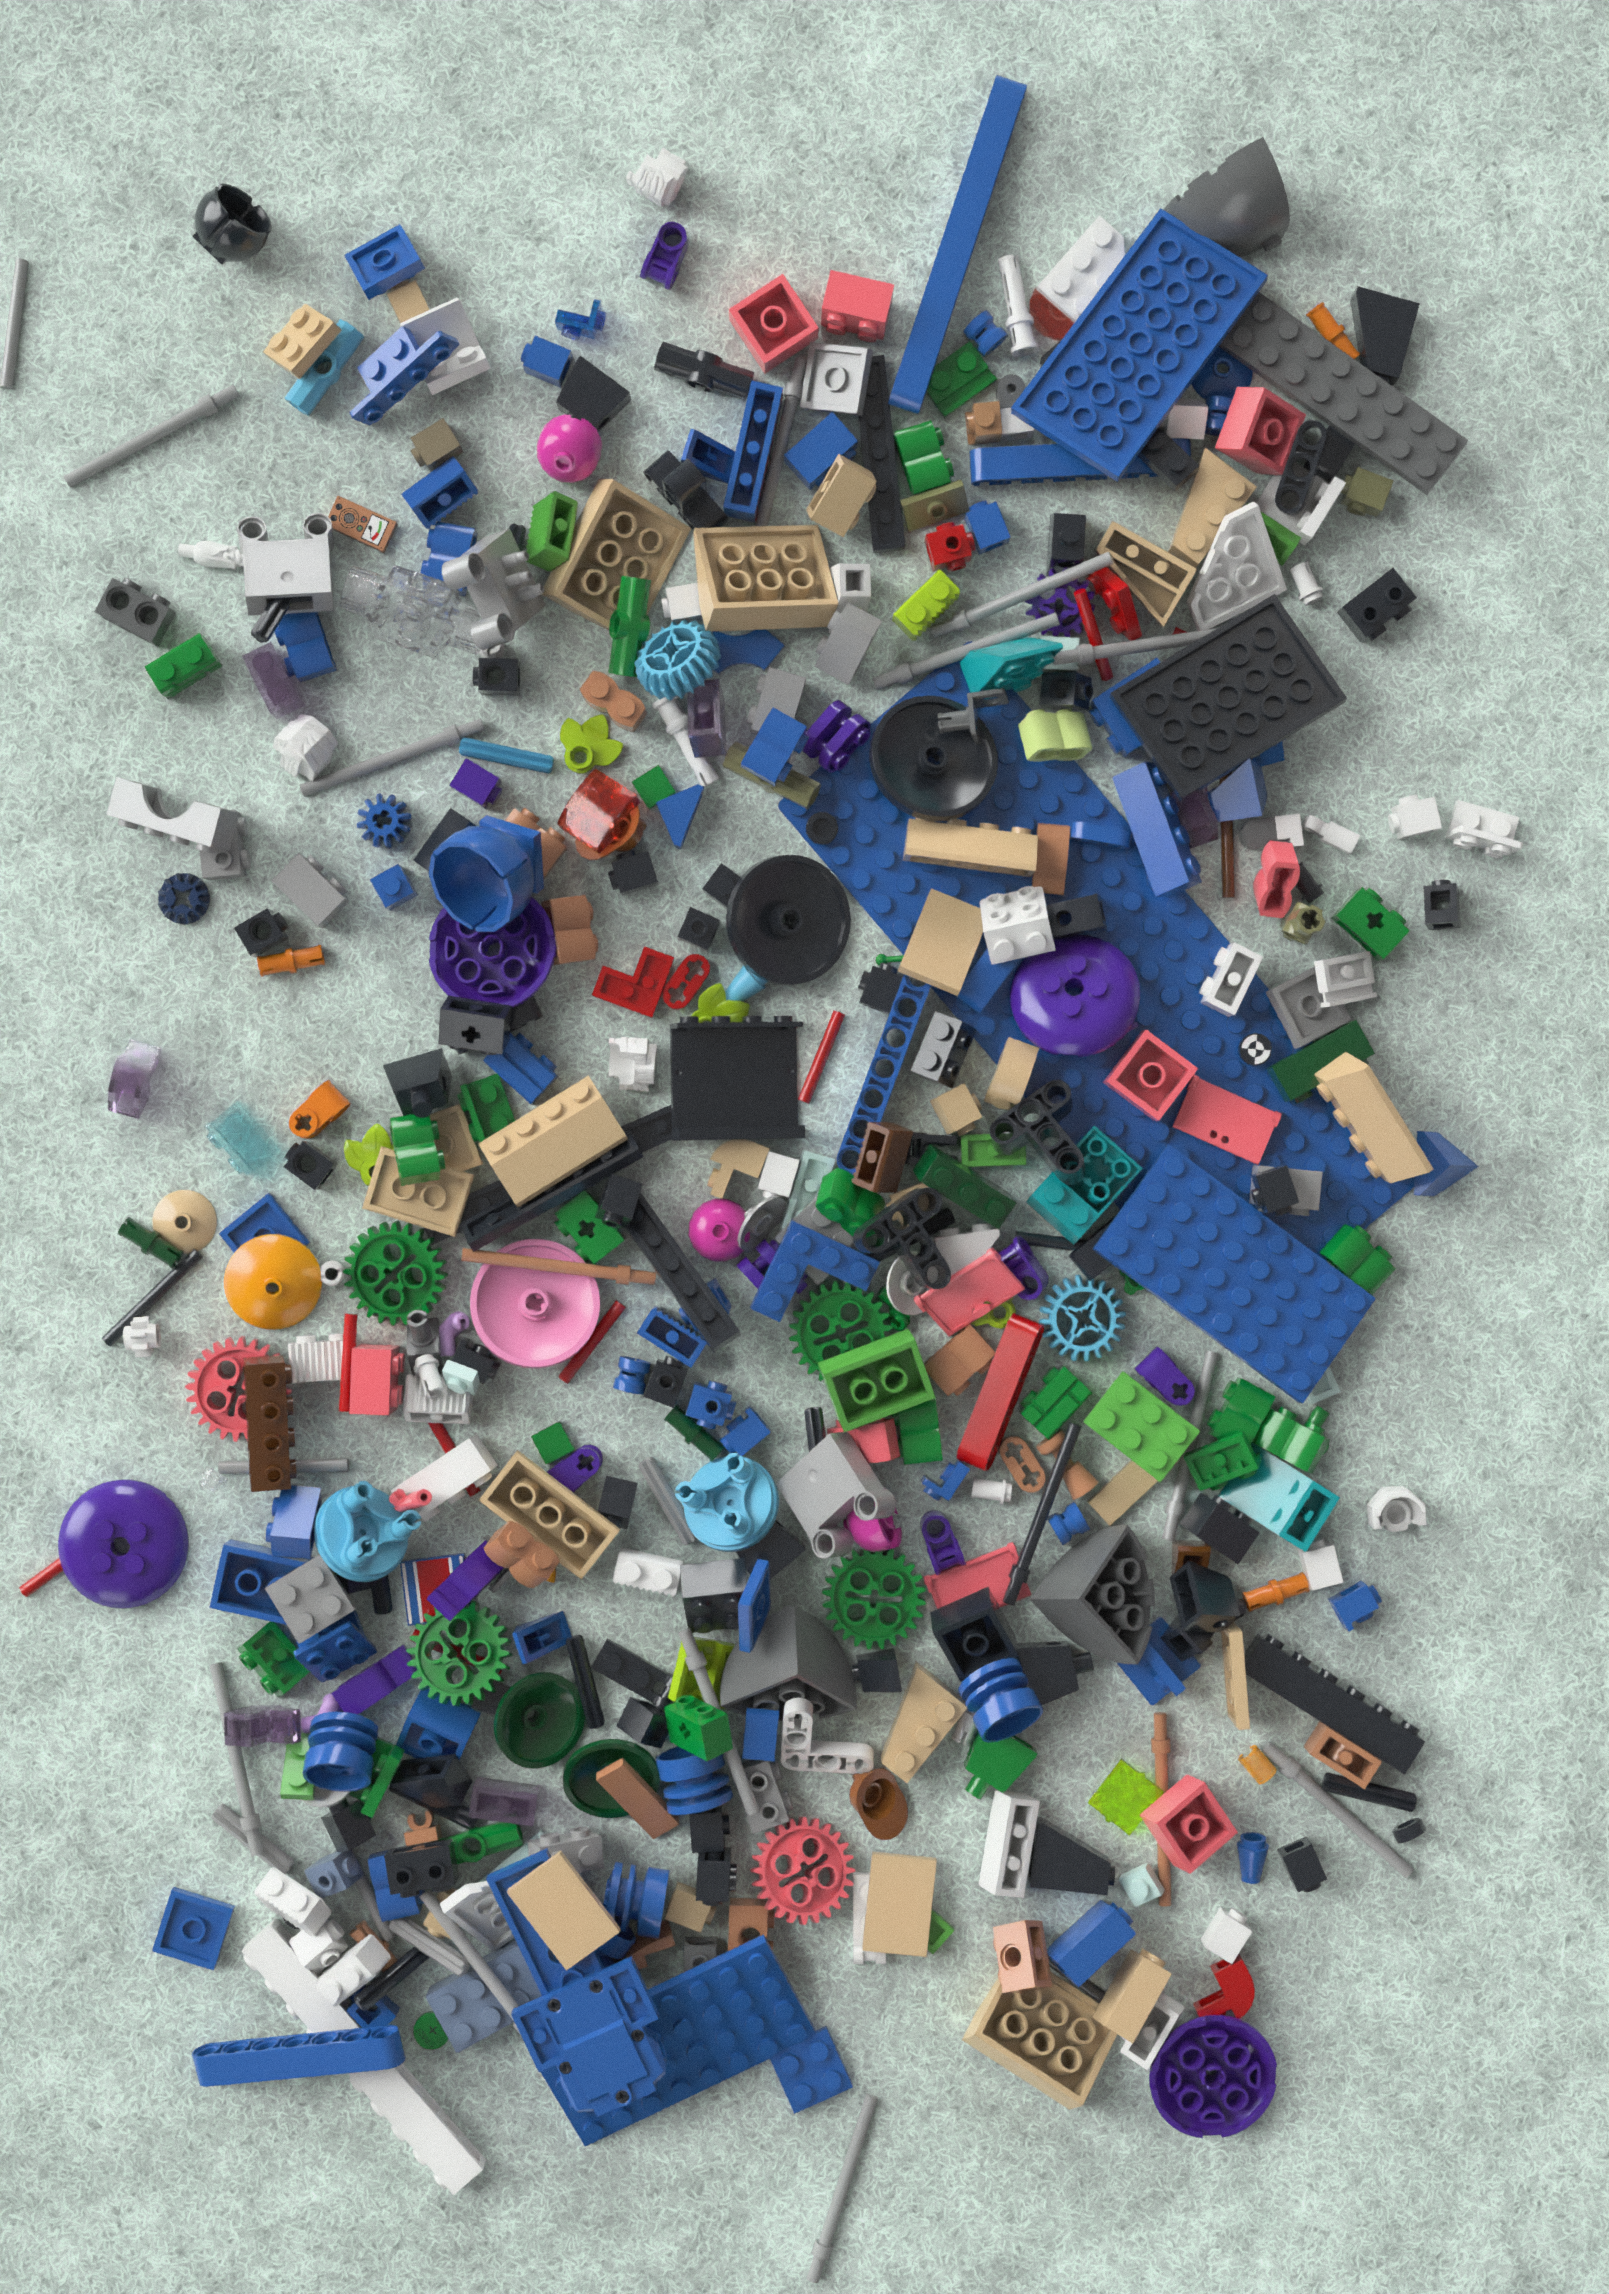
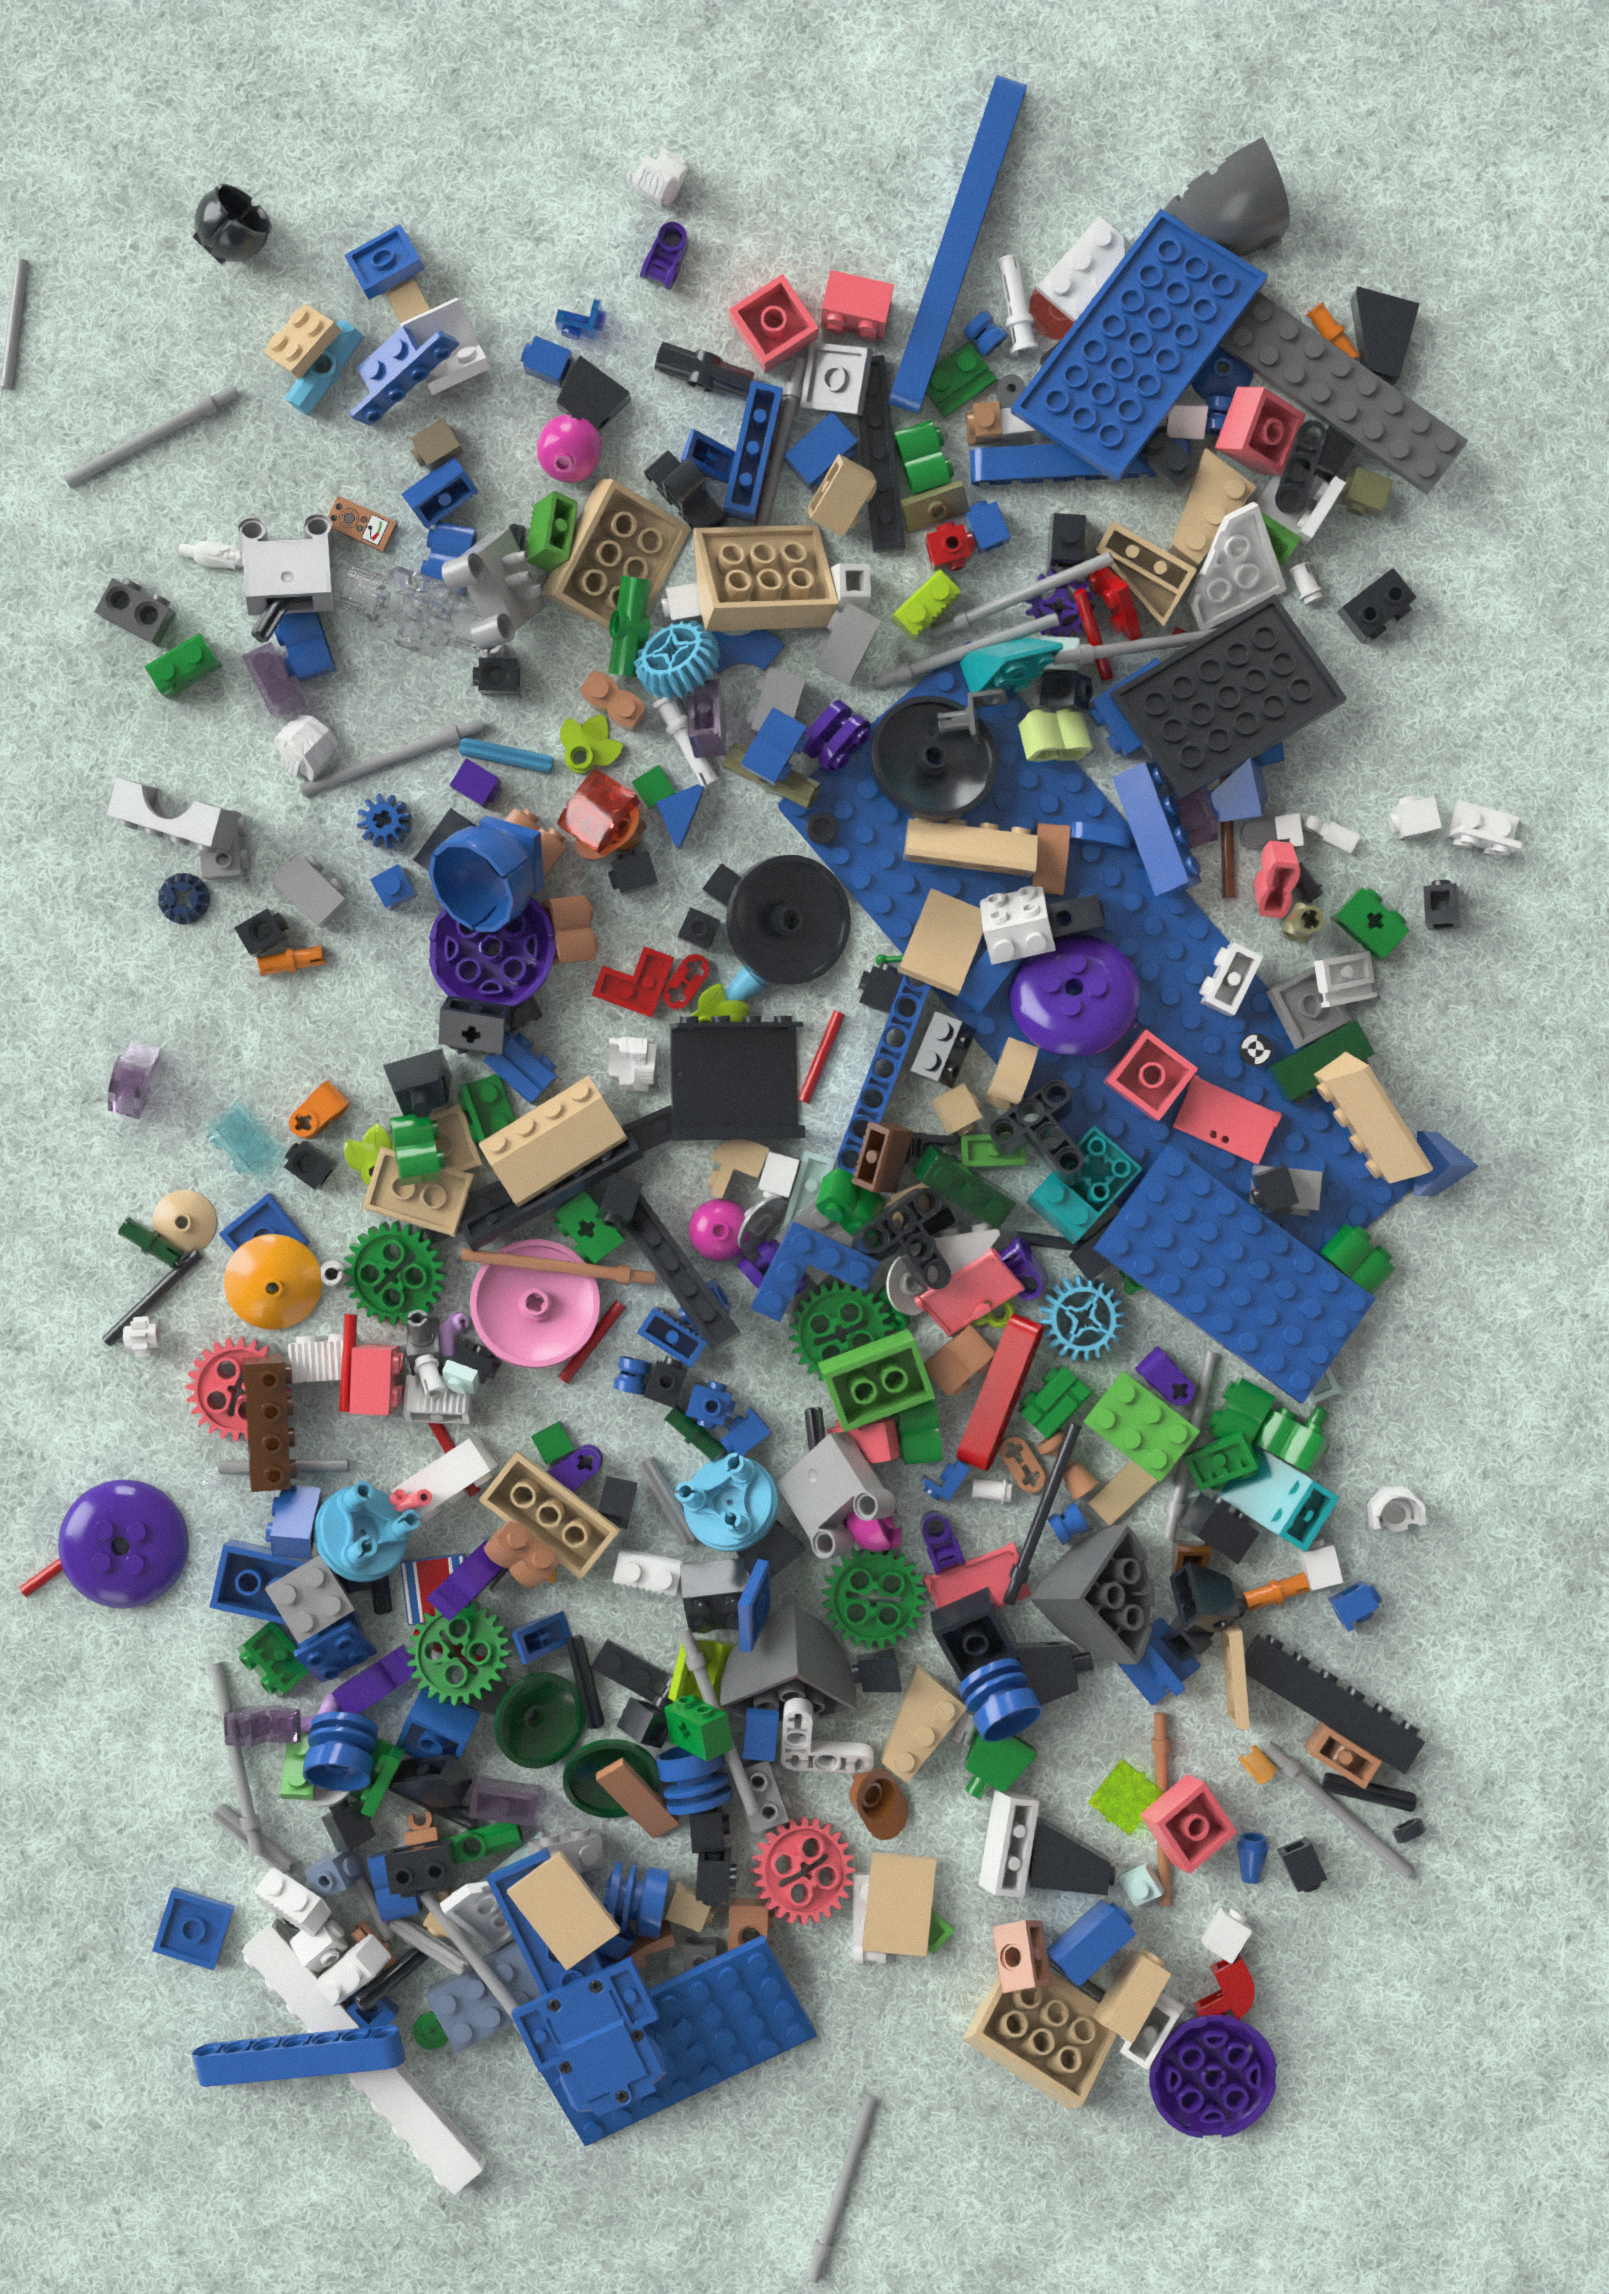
(811, 2071): blue plate -> none

